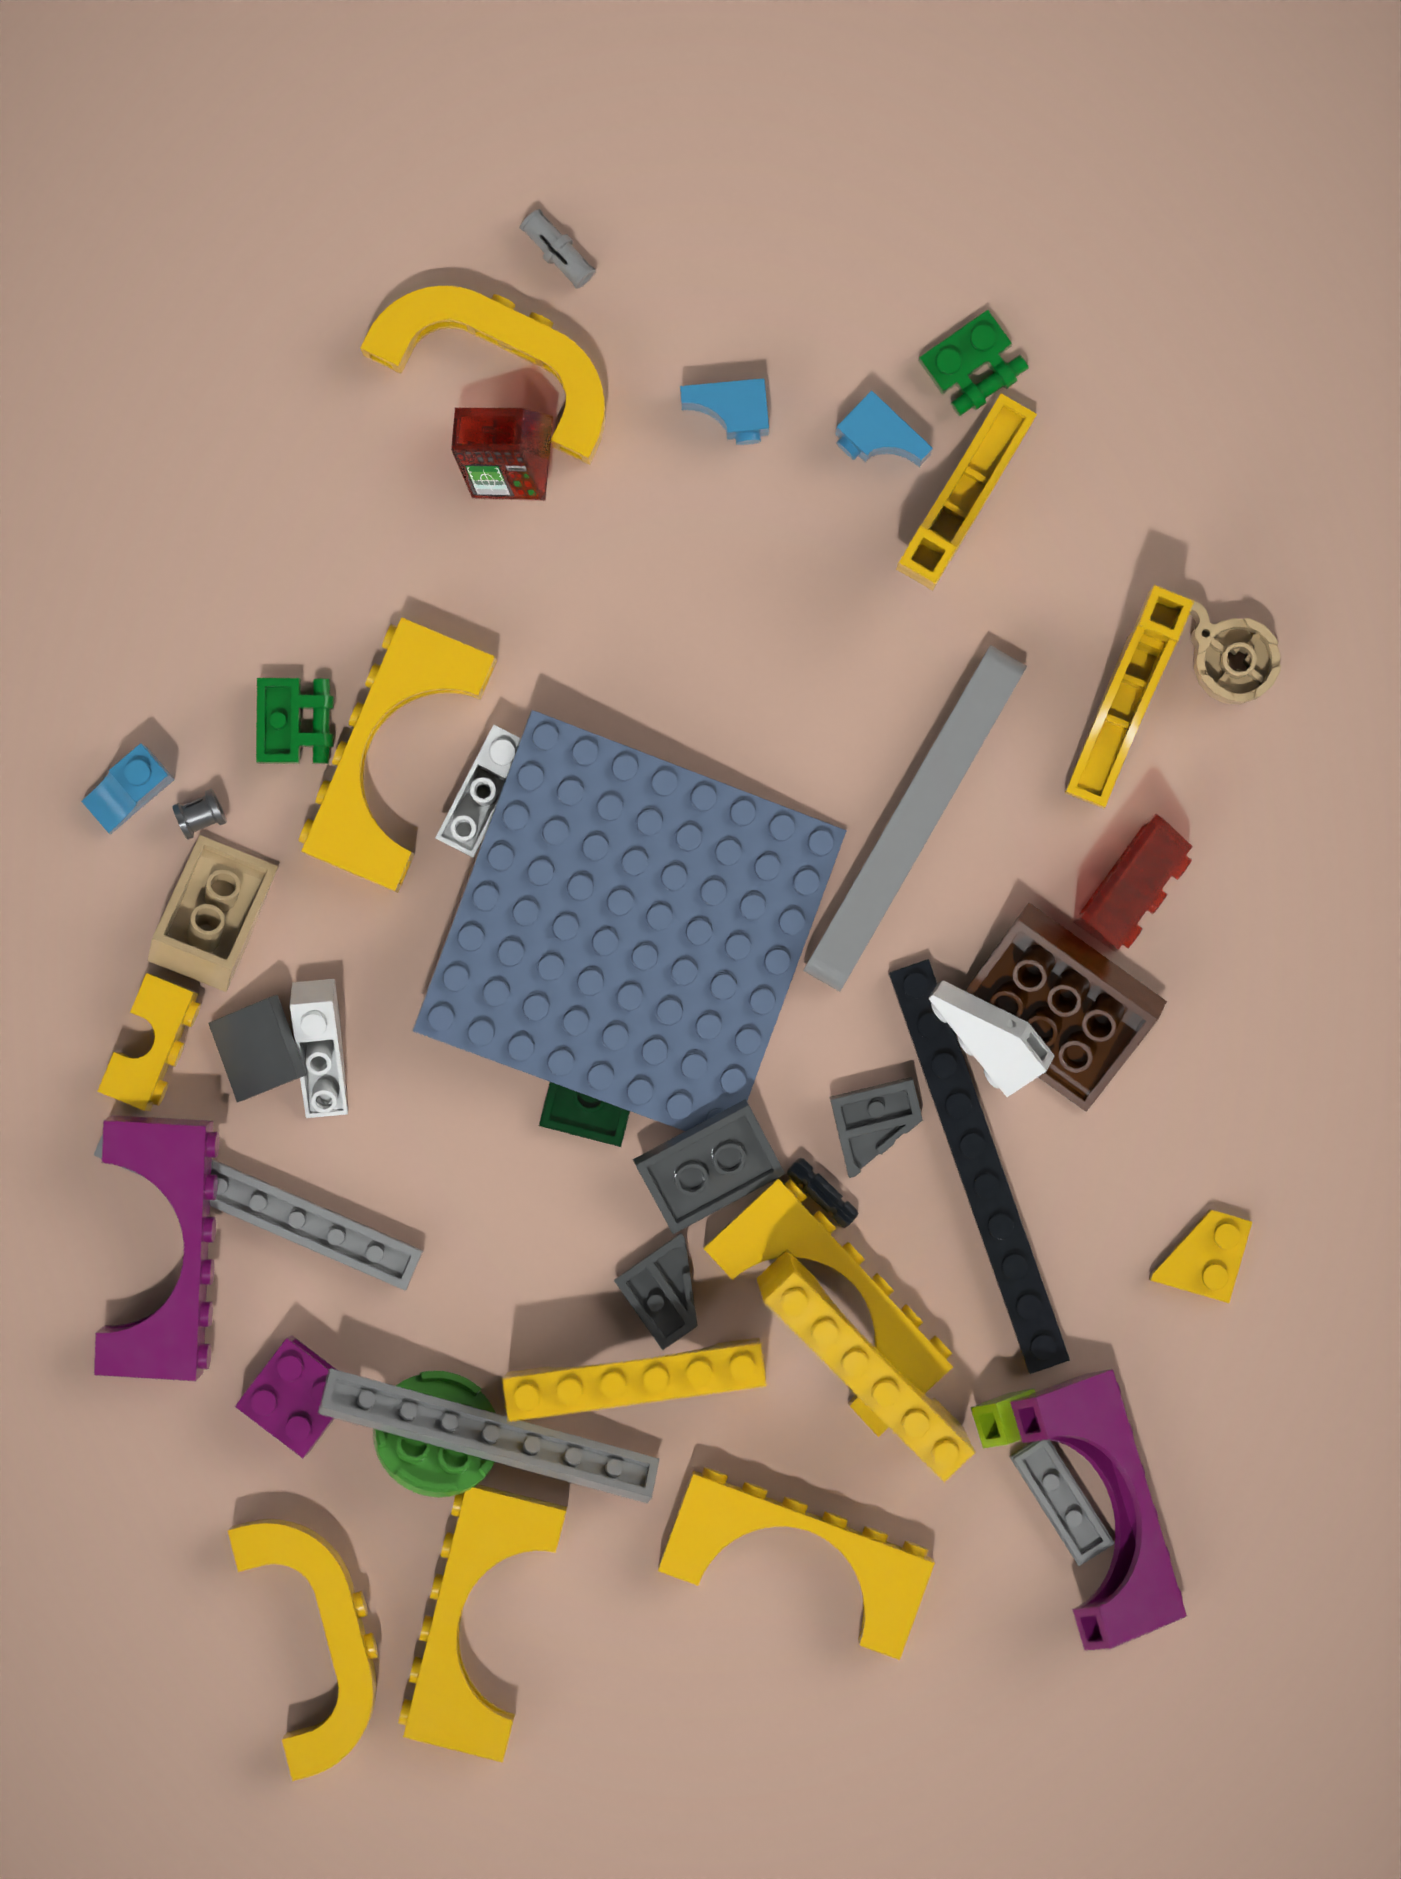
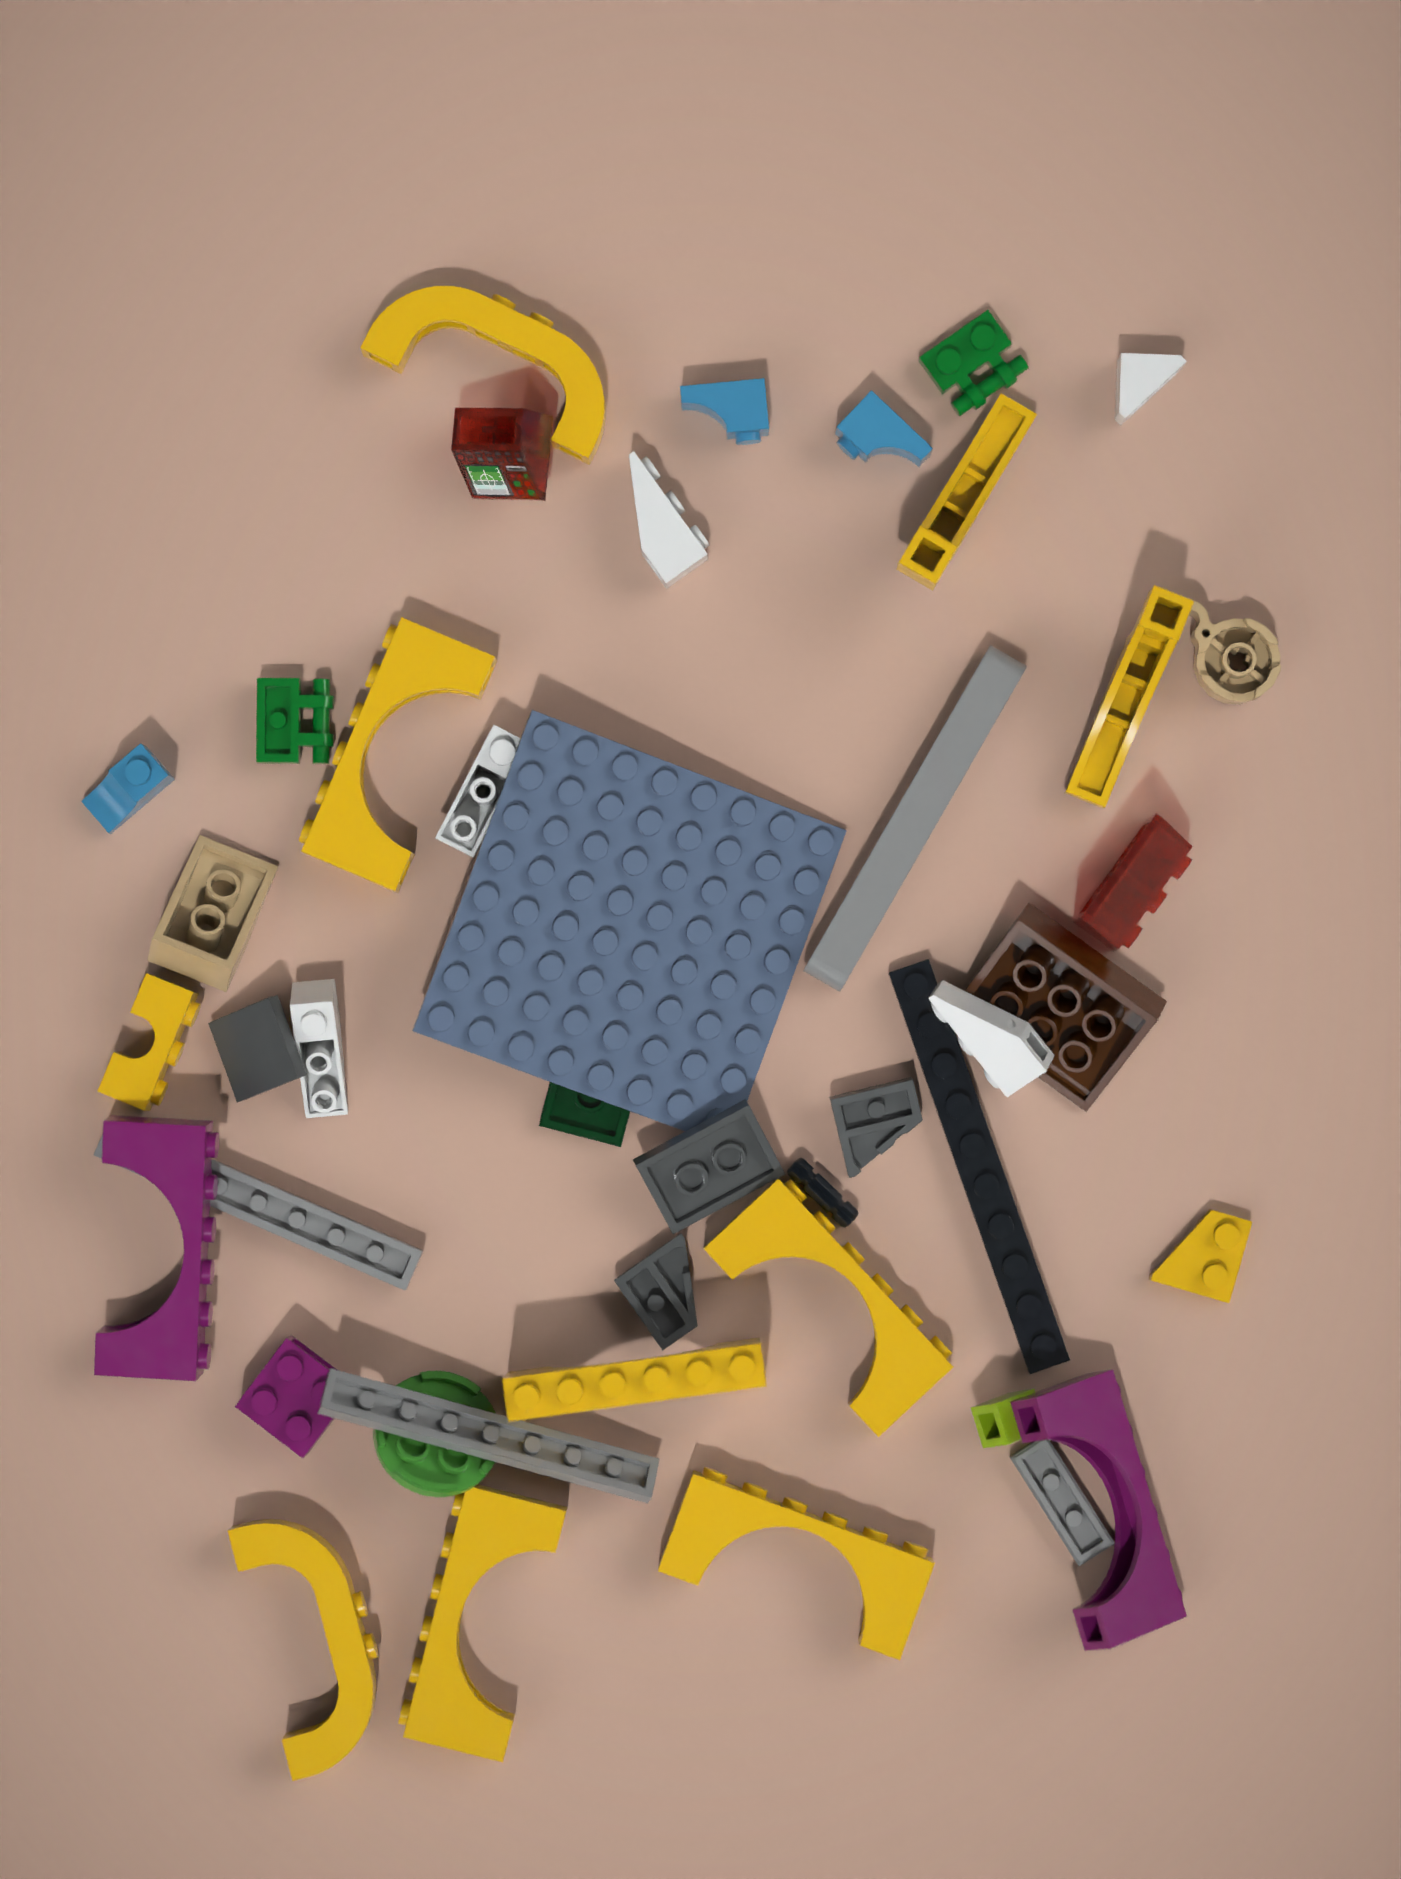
(199, 814): flat silver bush -> none
(557, 248): light grey pin -> none
(664, 536): none -> white slope
(914, 1417): yellow arch -> none
(1140, 378): none -> white slope

